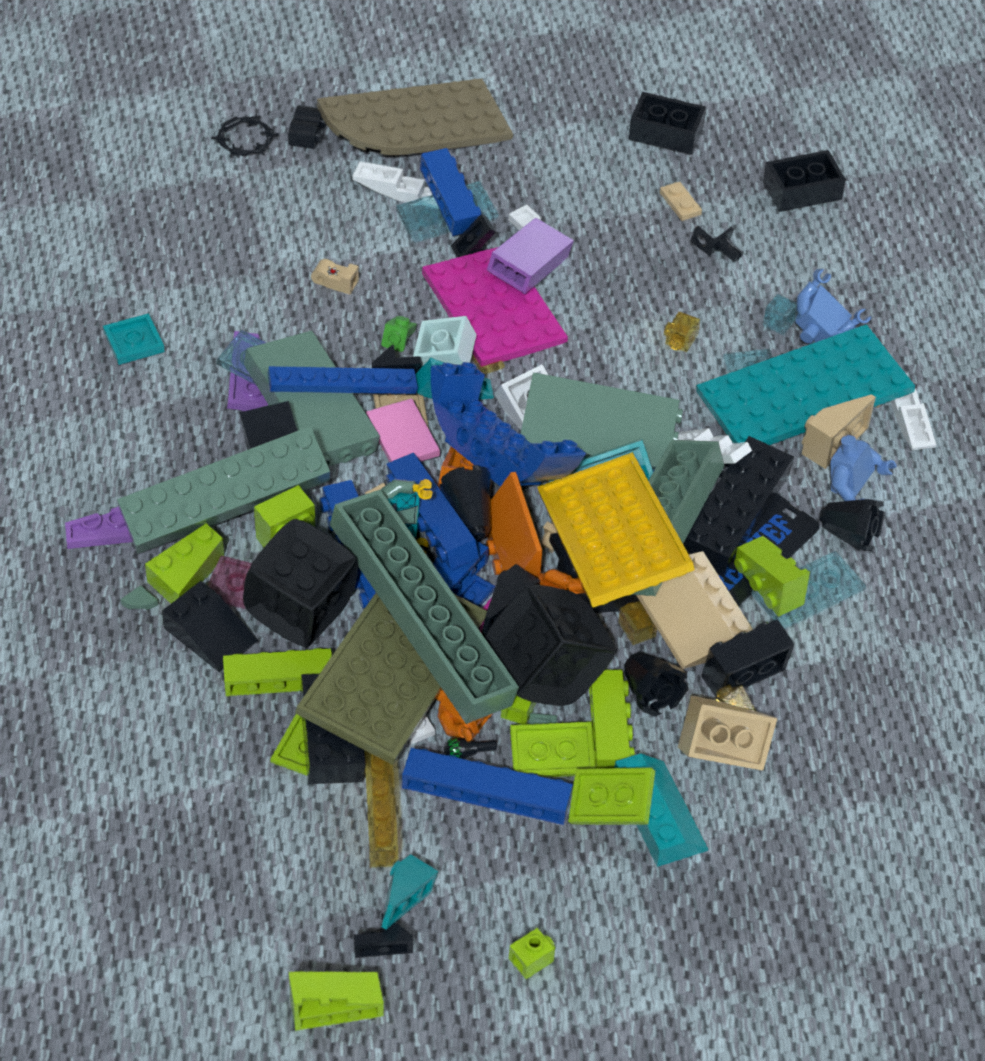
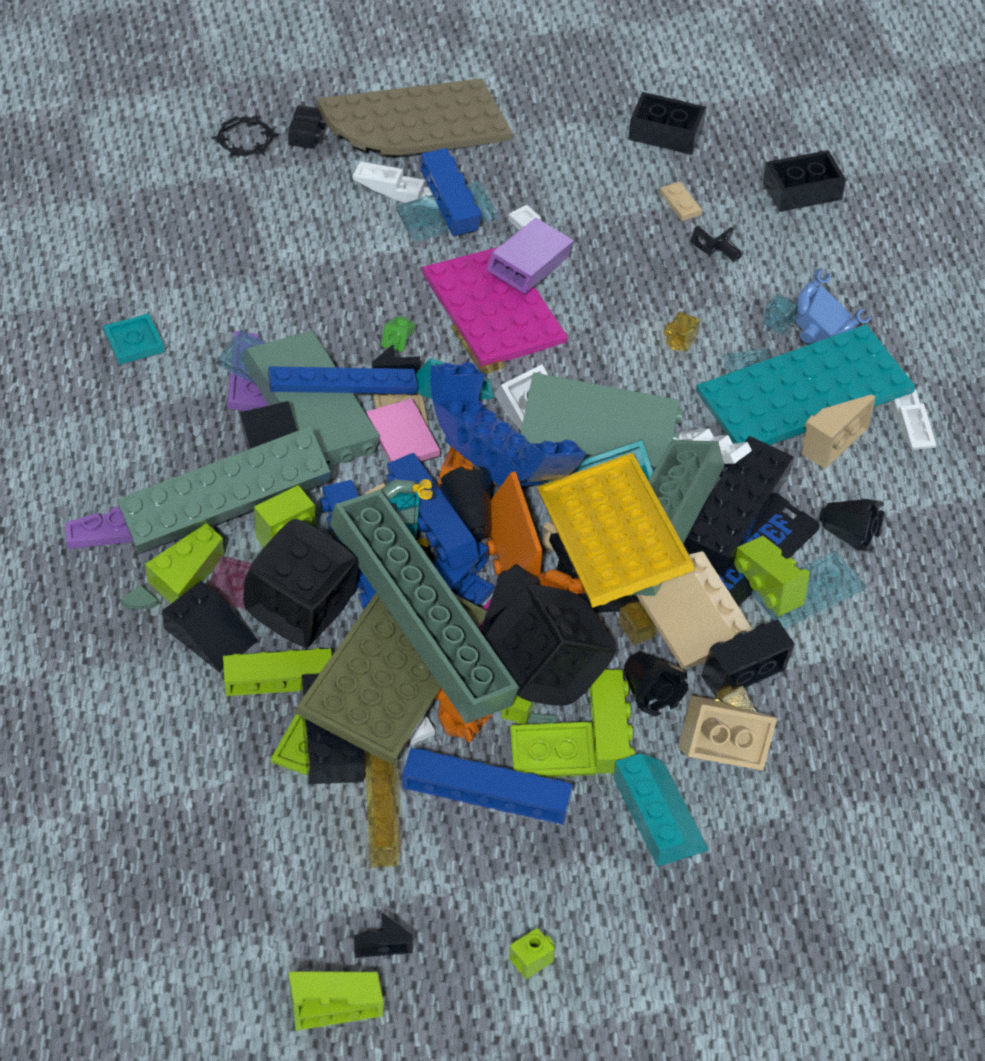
(336, 276): tan leg -> none
(409, 885): teal slope -> none
(445, 340): light aqua brick -> none
(462, 749): black piece -> none
(474, 237): black slope -> none
(612, 796): lime tile -> none
(854, 465): medium blue torso -> none

